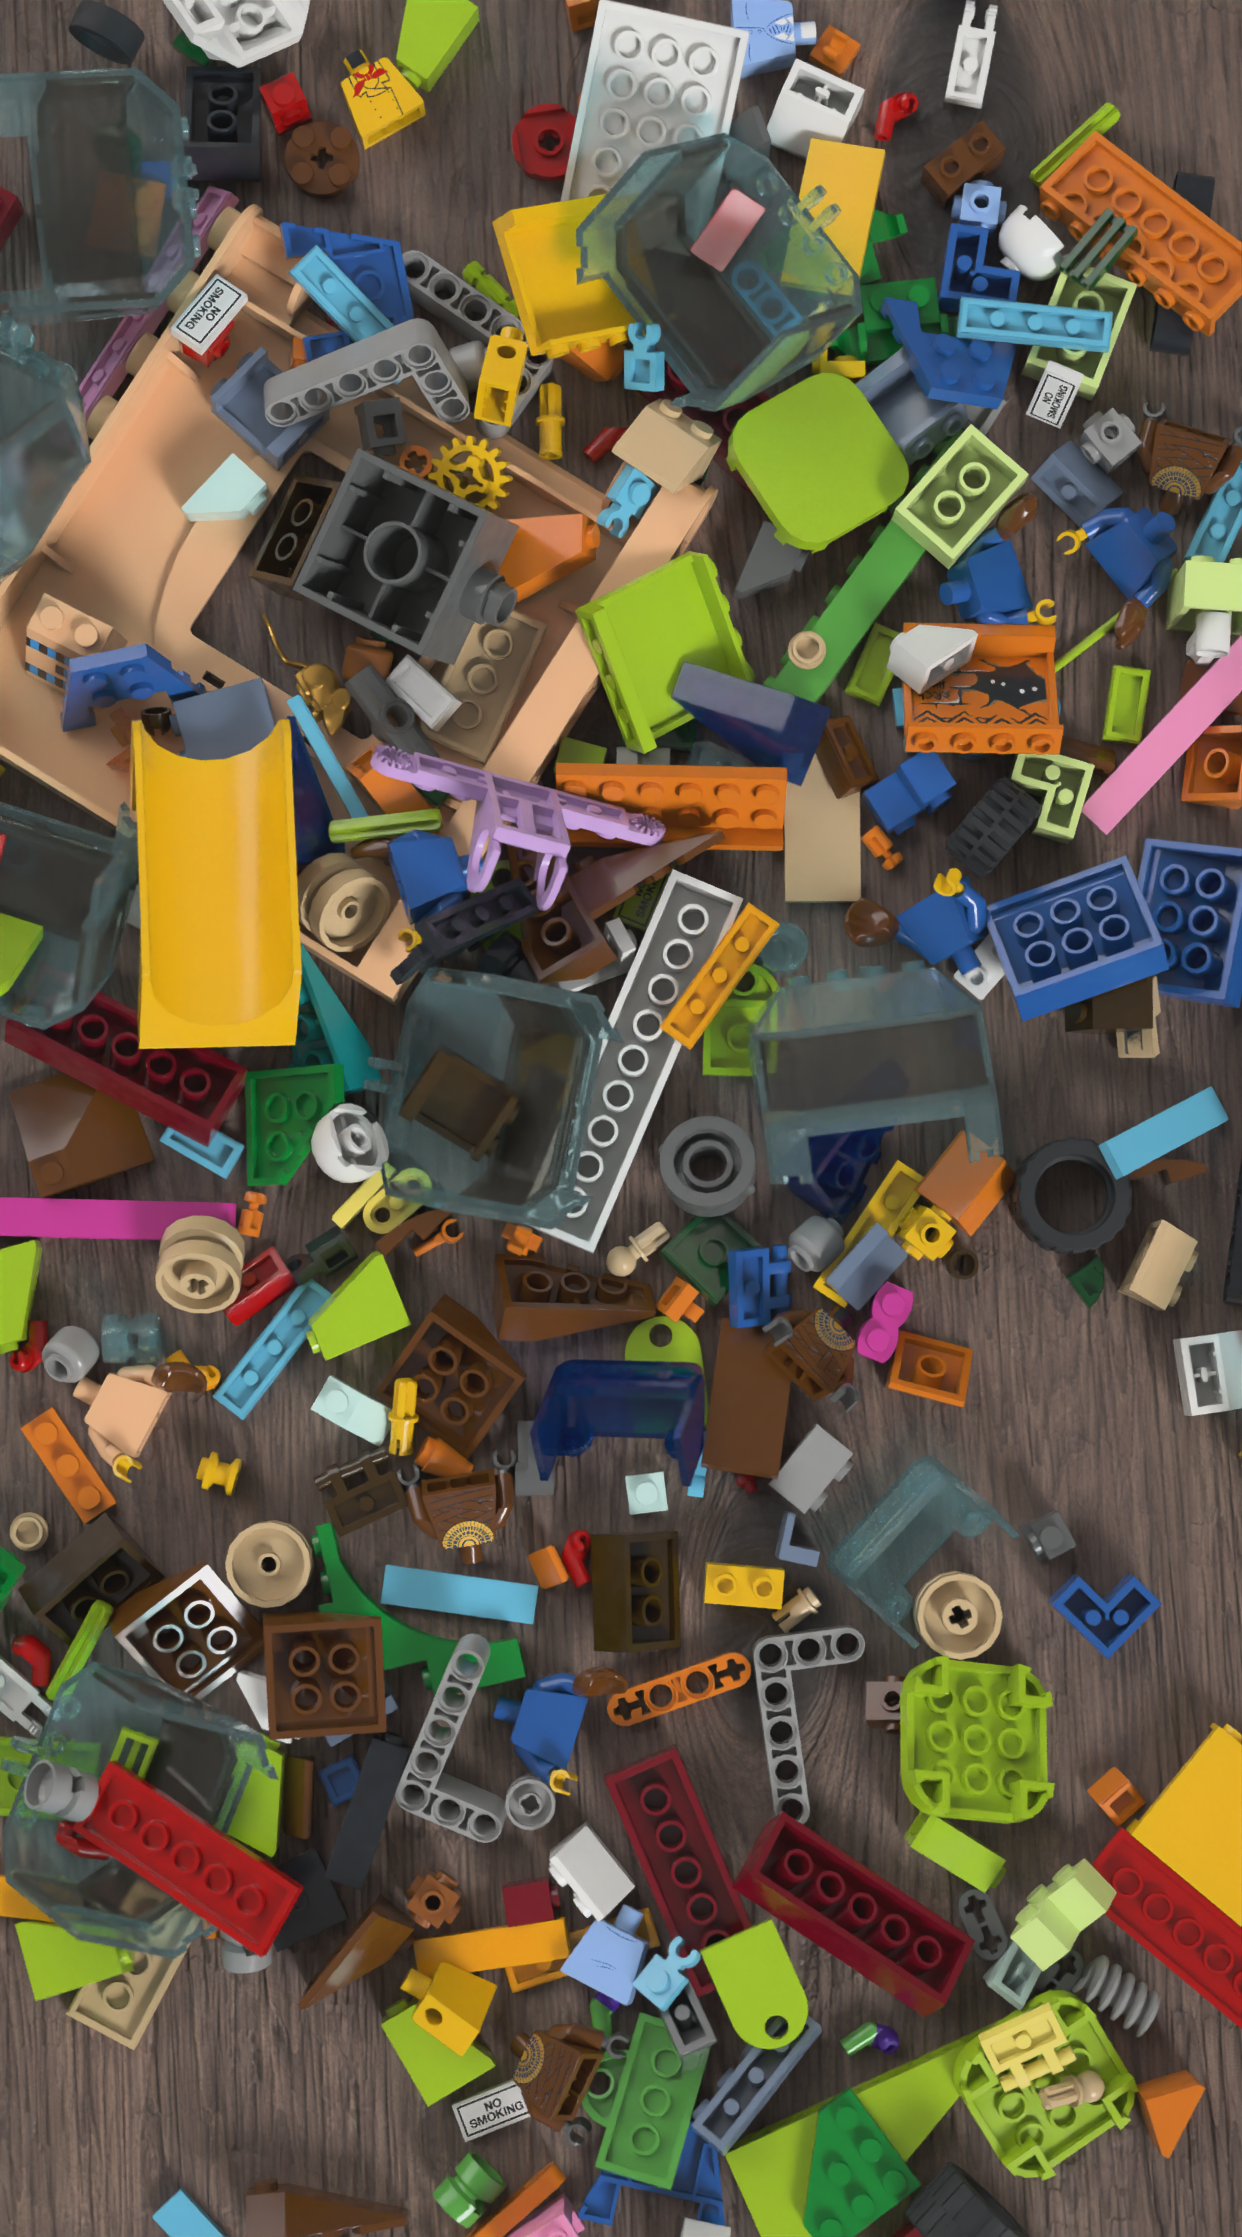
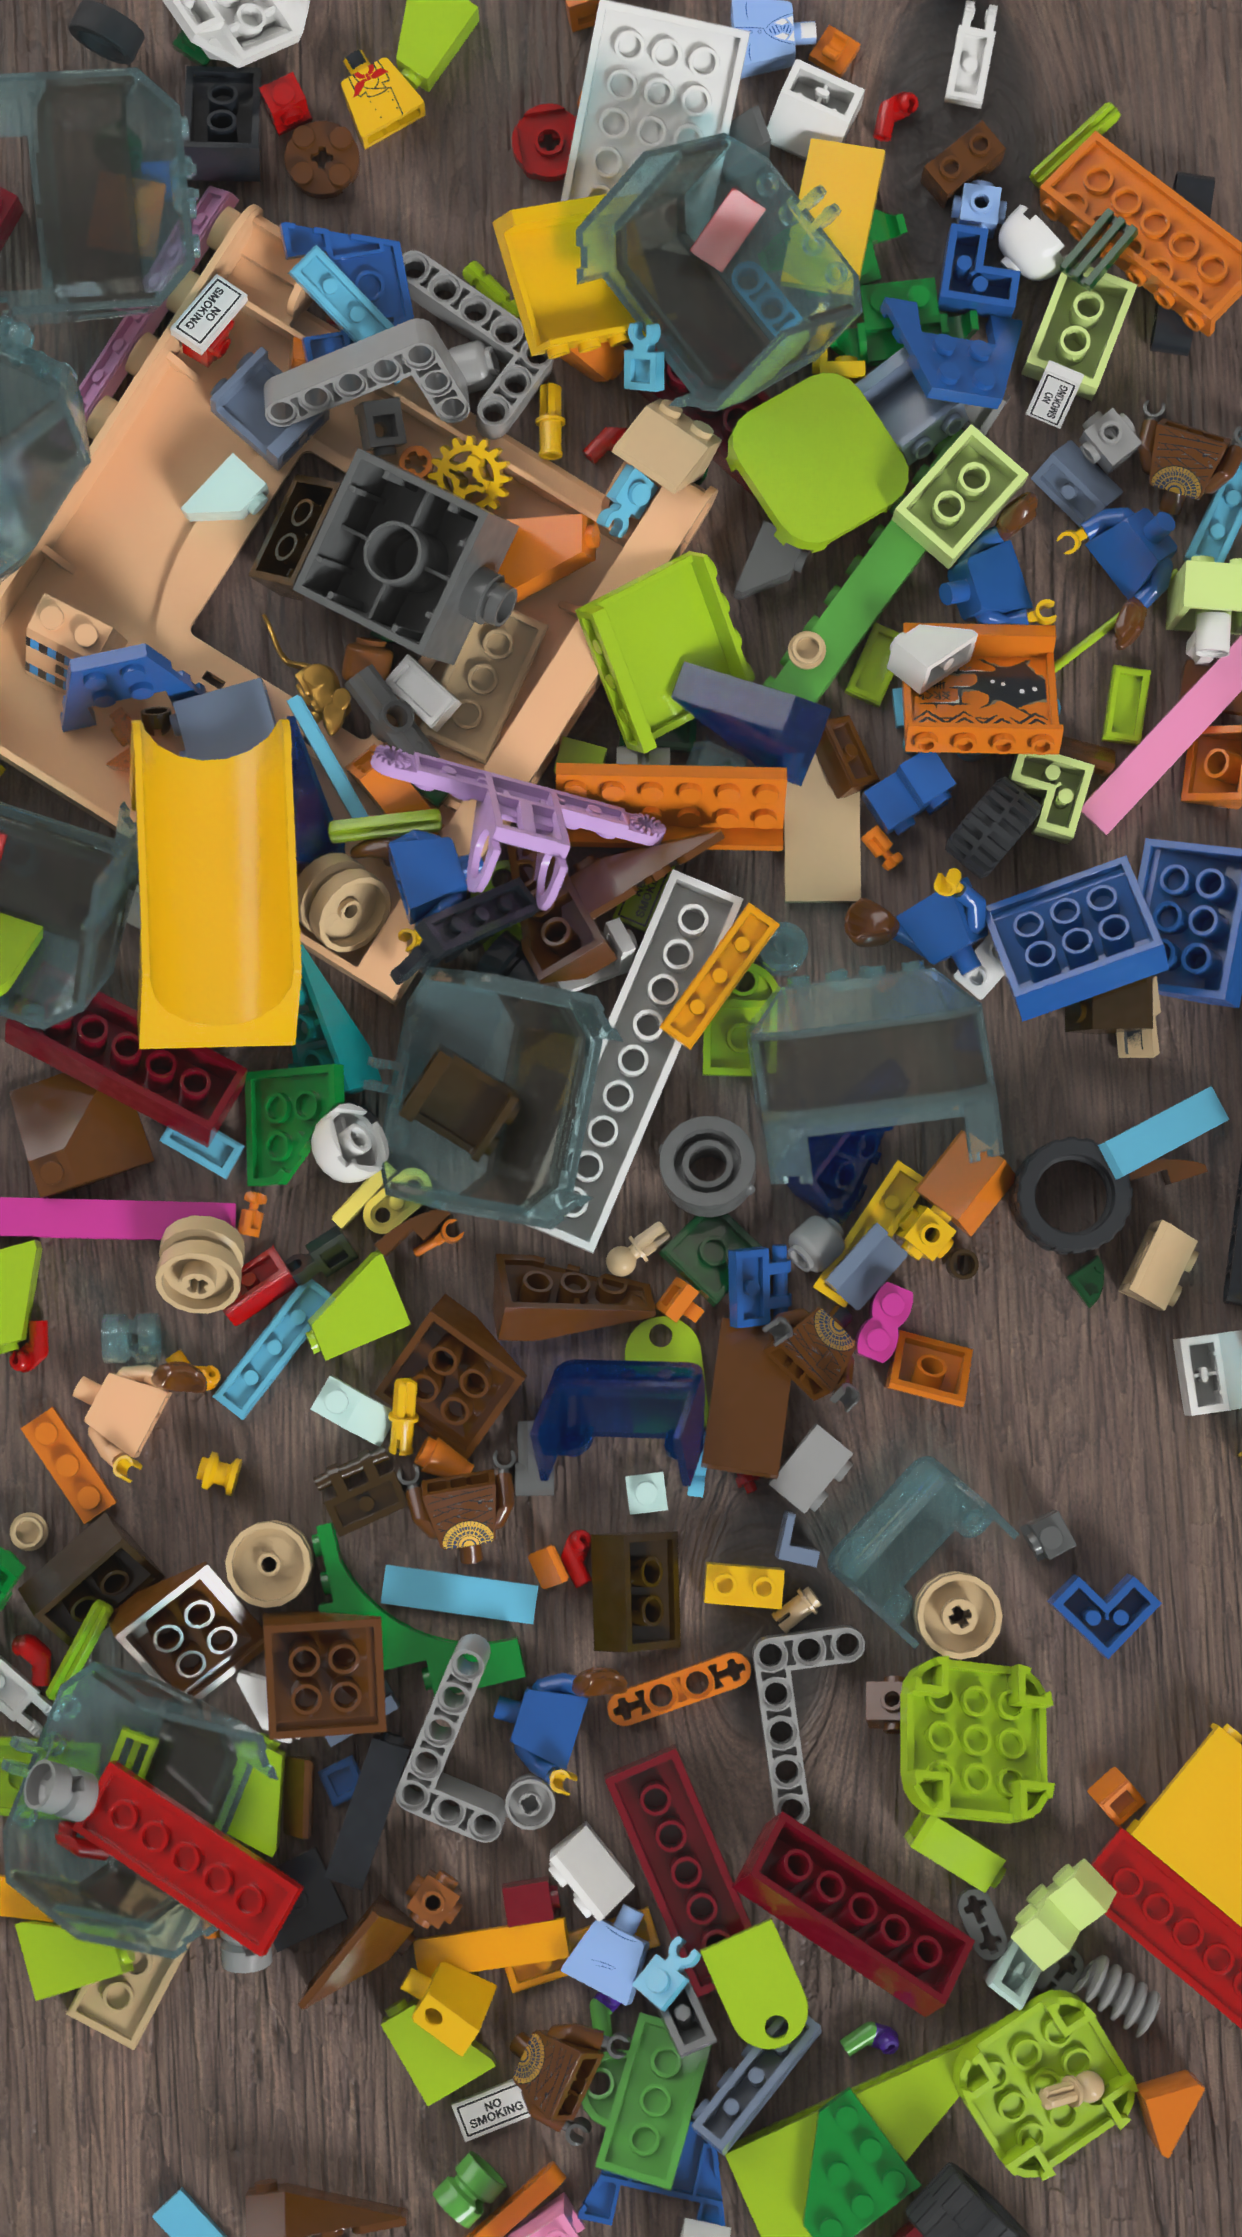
(70, 1354): light grey head -> none
(501, 370): yellow torso -> none
(521, 1239): orange plate -> none
(1023, 2039): light yellow plate -> none
(1034, 324): medium azure tile -> none

